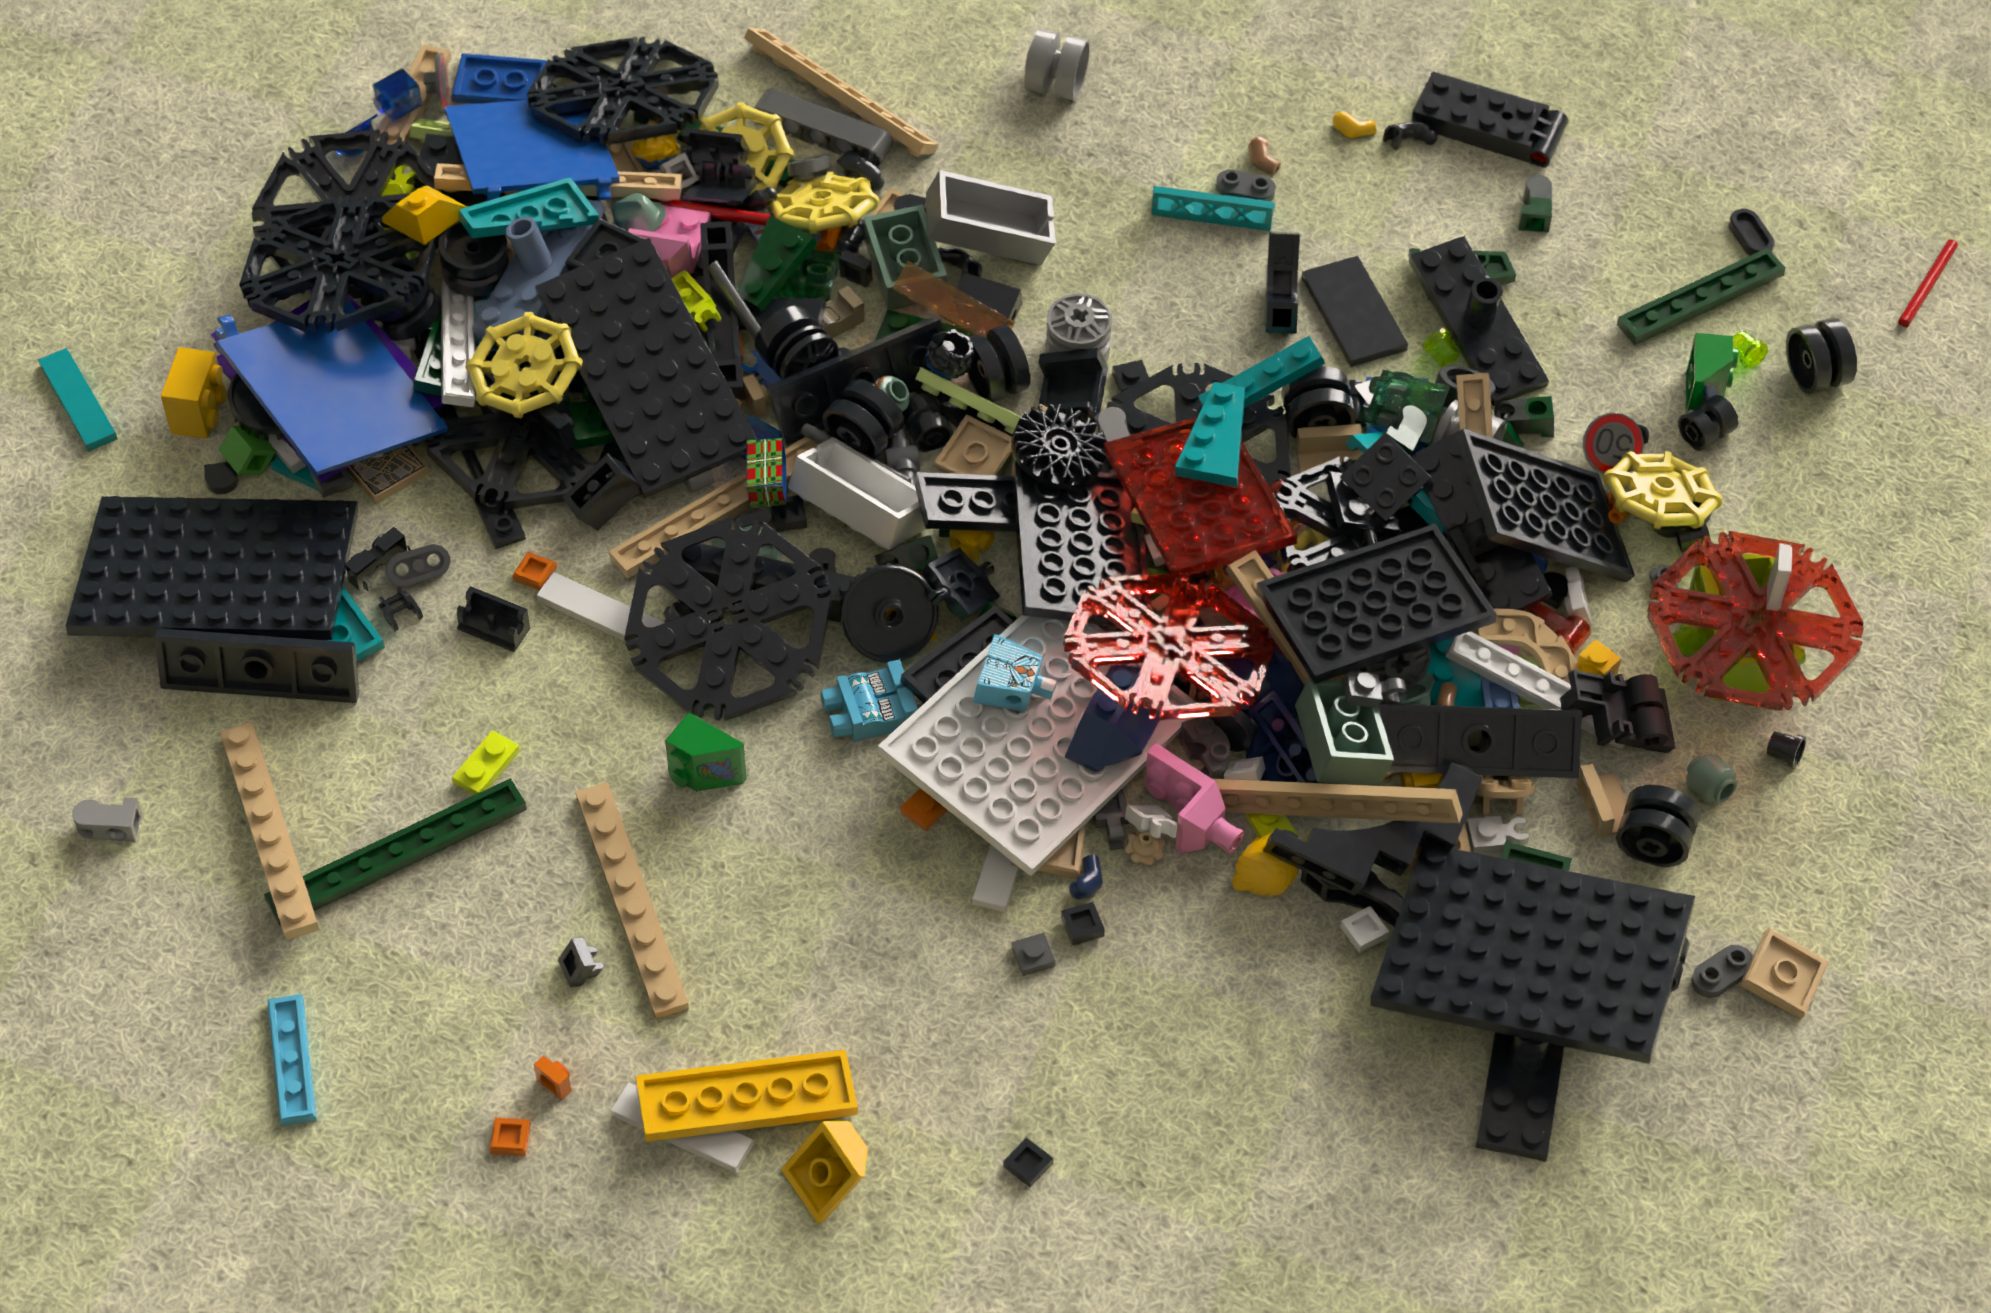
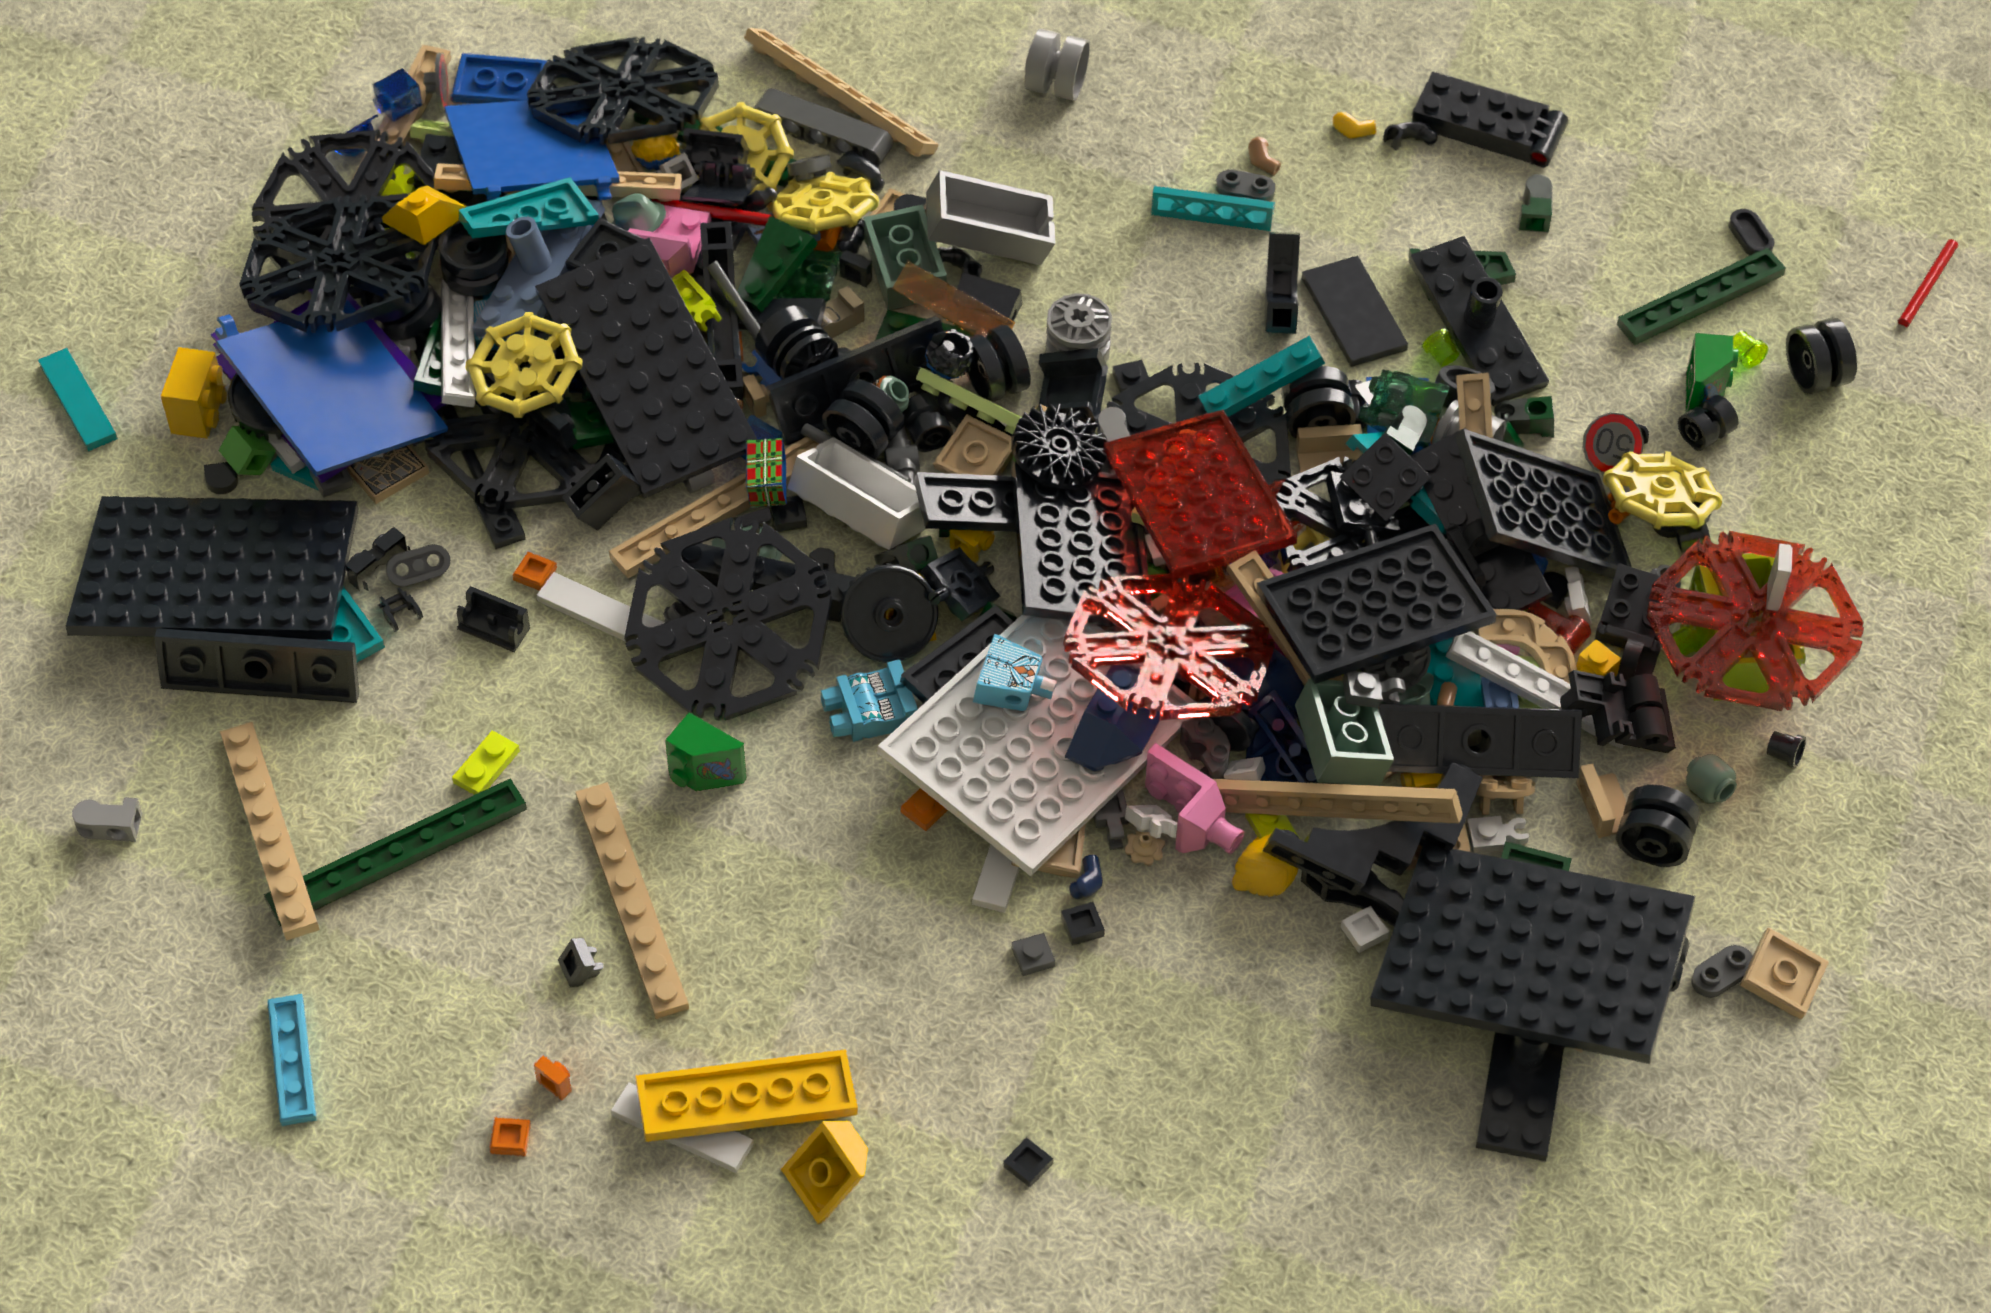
(1215, 440): teal wing -> none
(1626, 621): none -> black plate

